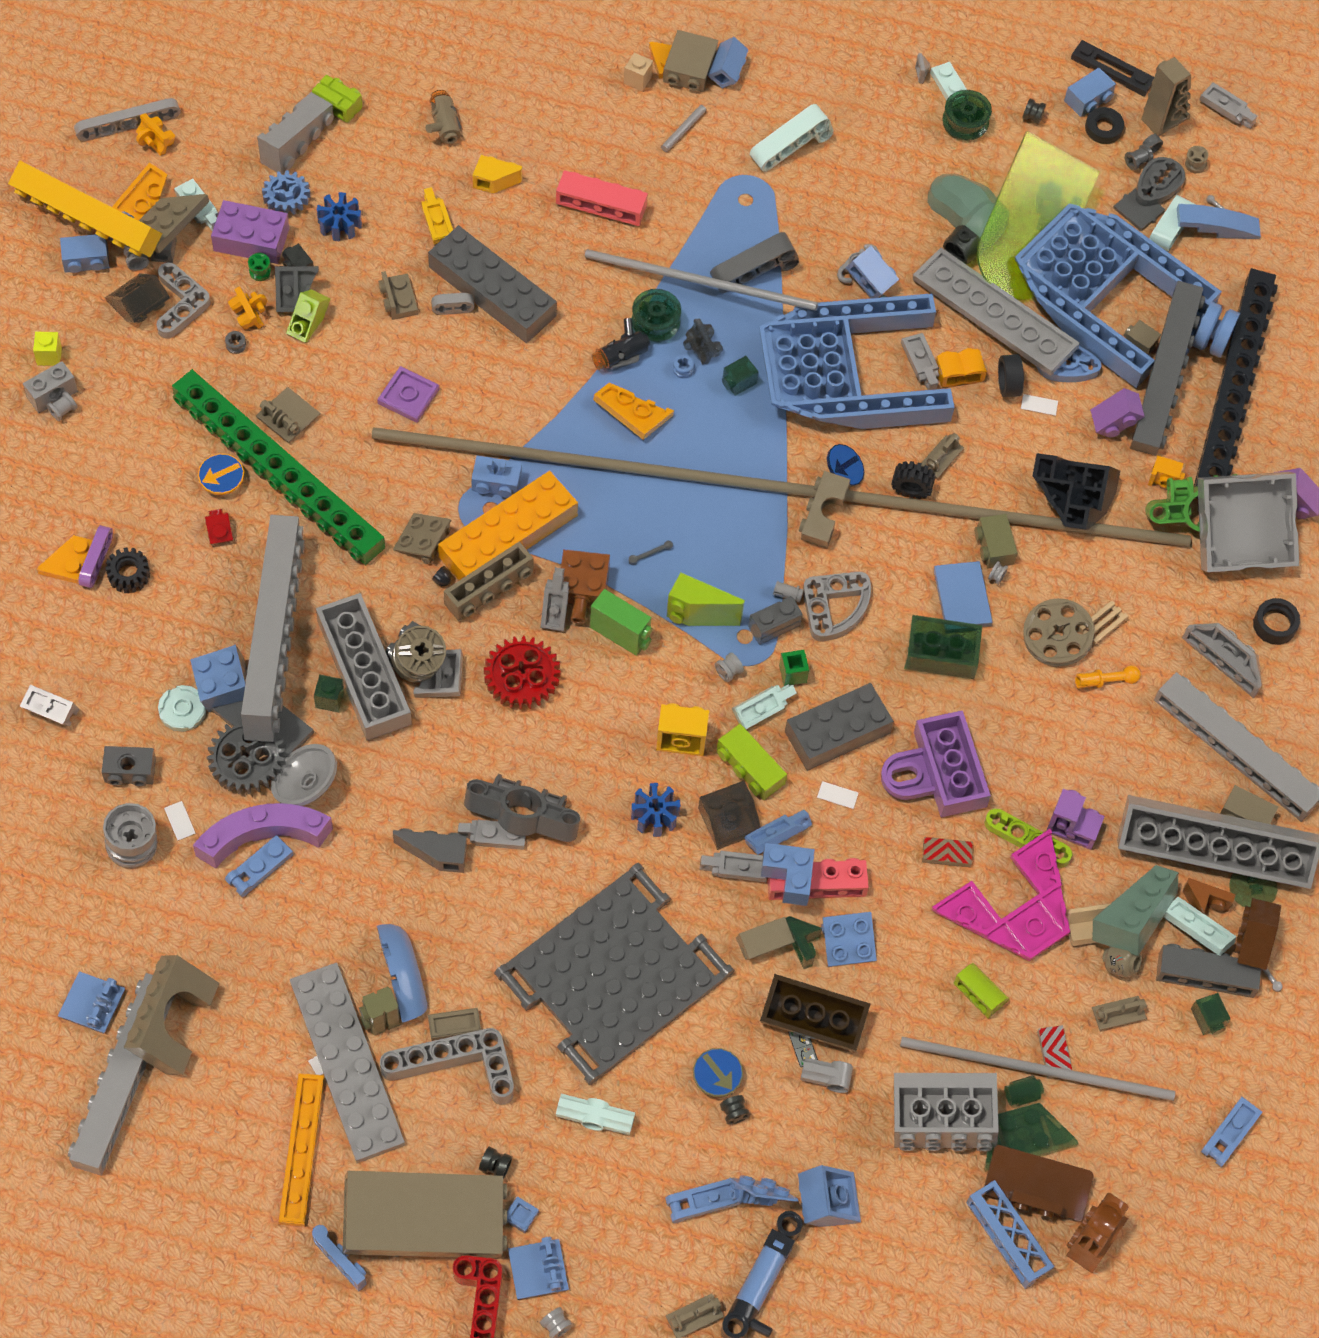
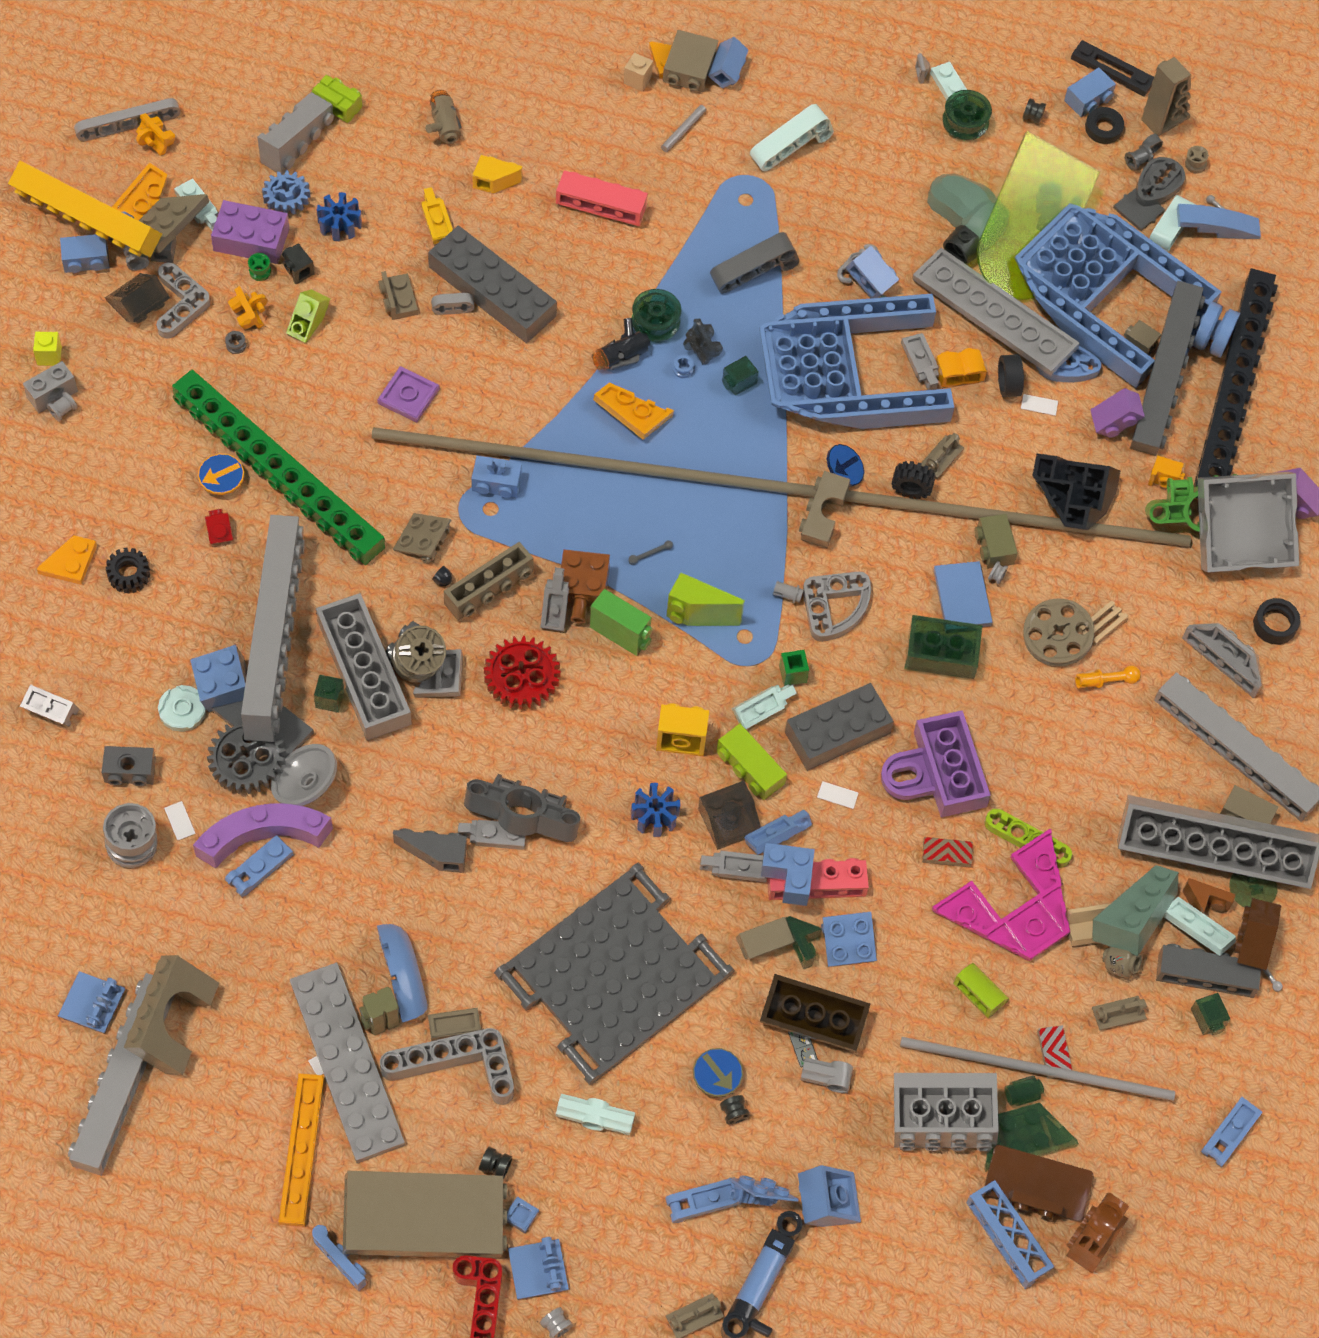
(95, 556): medium lavender beam -> none
(287, 414): dark tan hinge -> none
(289, 284): dark grey wing -> none
(522, 517): light orange brick -> none
(703, 280): light grey piece -> none
(729, 667): light grey wheel -> none
(775, 620): dark grey brick -> none
(1073, 821): medium lavender brick -> none
(1228, 105): light grey hinge -> none

